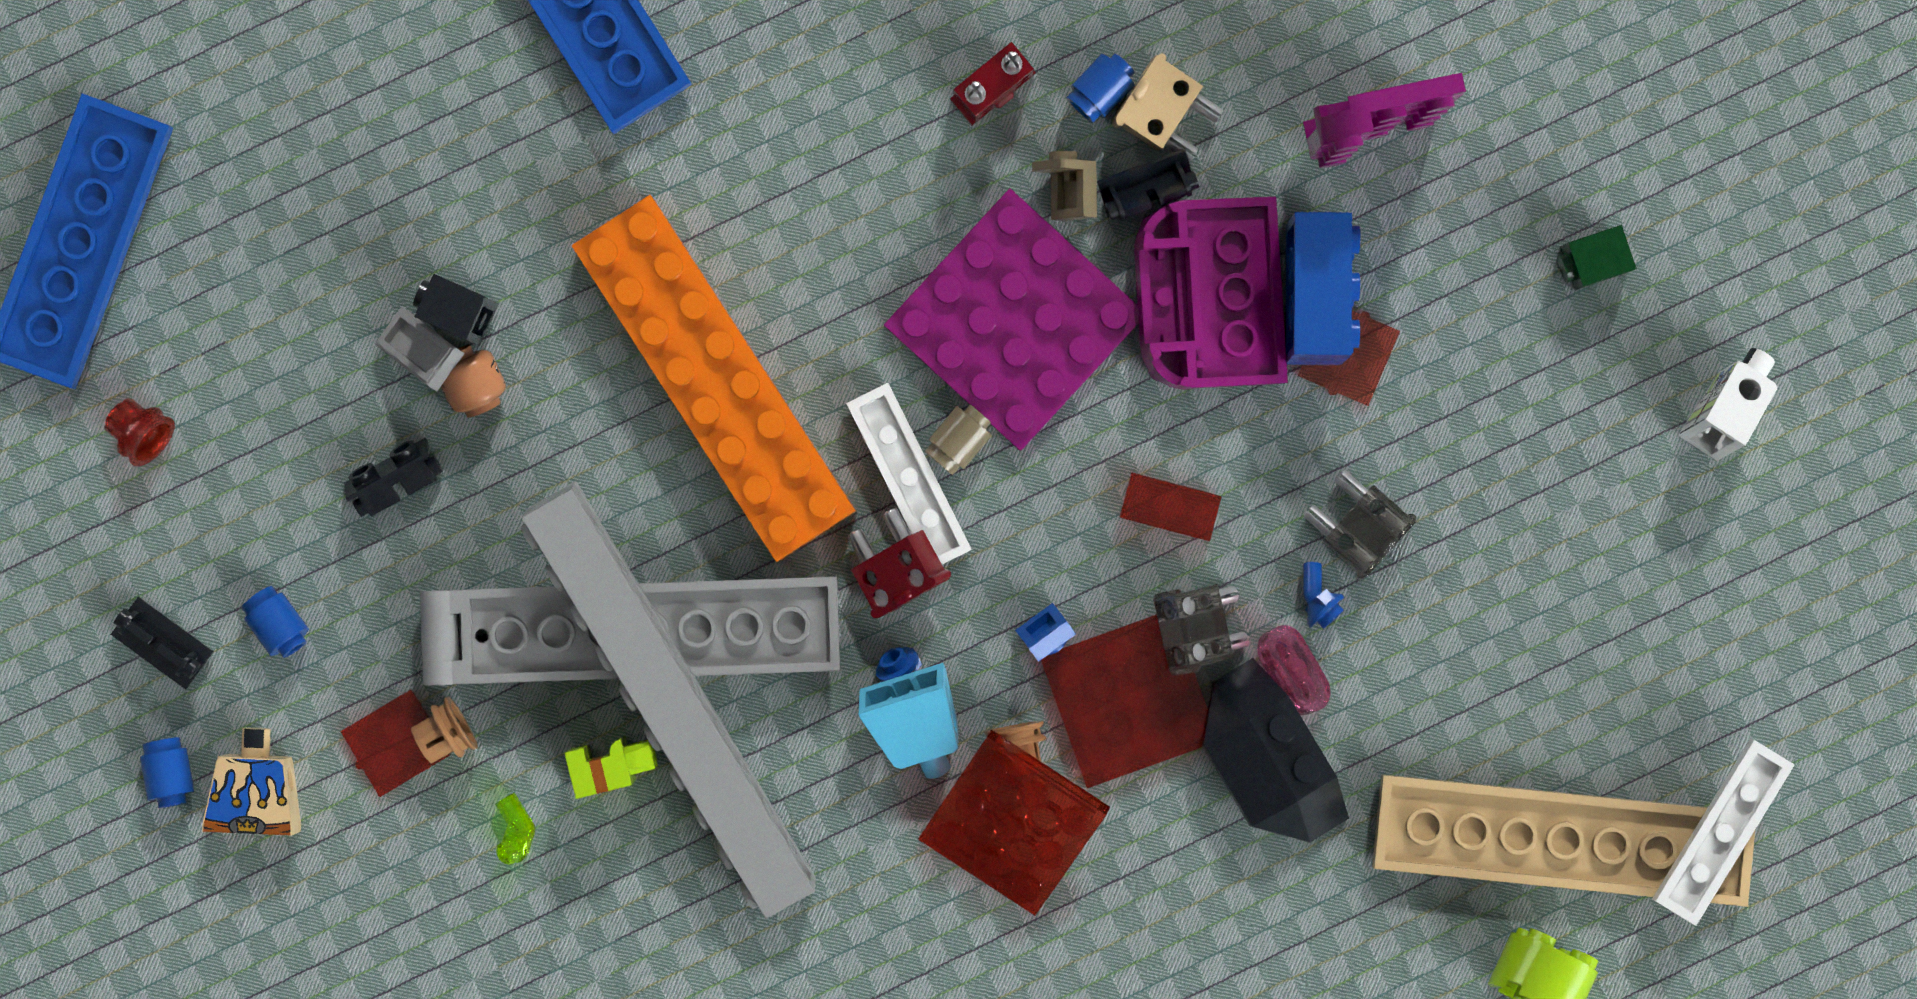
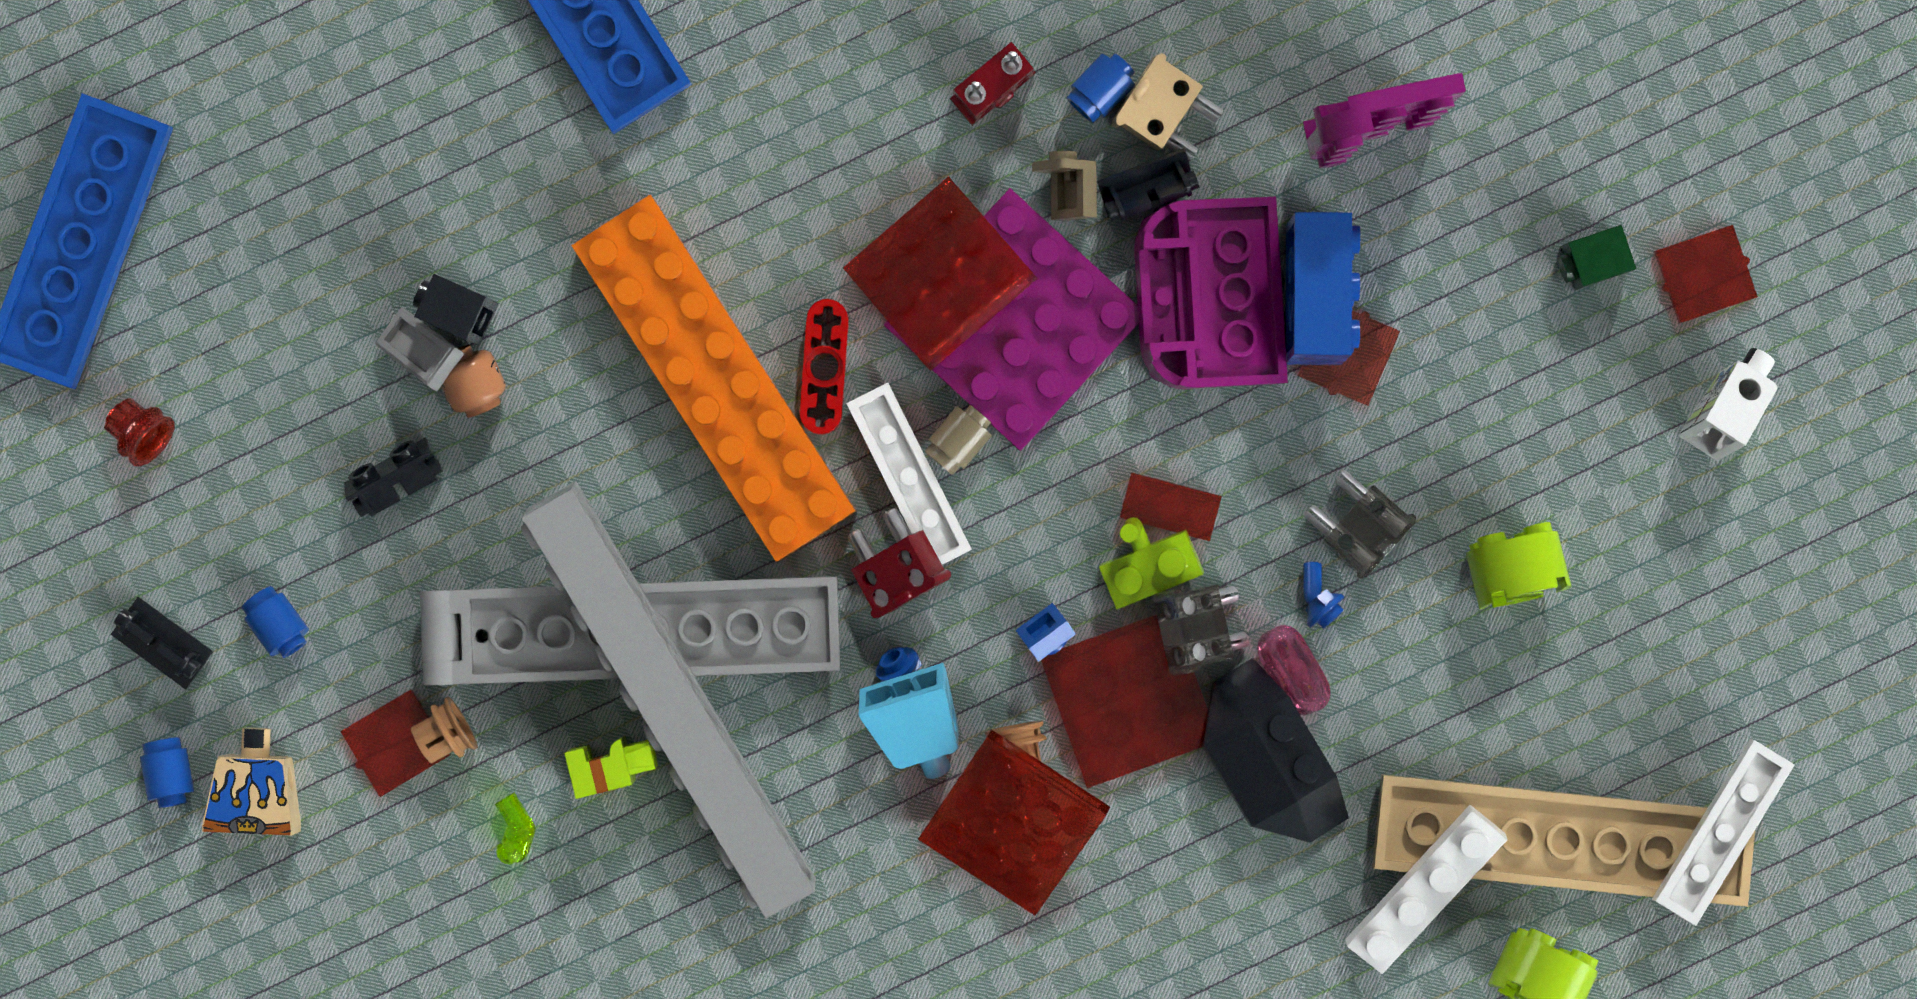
(838, 332): none -> red beam
(939, 273): none -> clear red plate
(1150, 565): none -> lime plate
(1426, 889): none -> white plate
(1517, 567): none -> lime brick
(1705, 274): none -> clear red piece

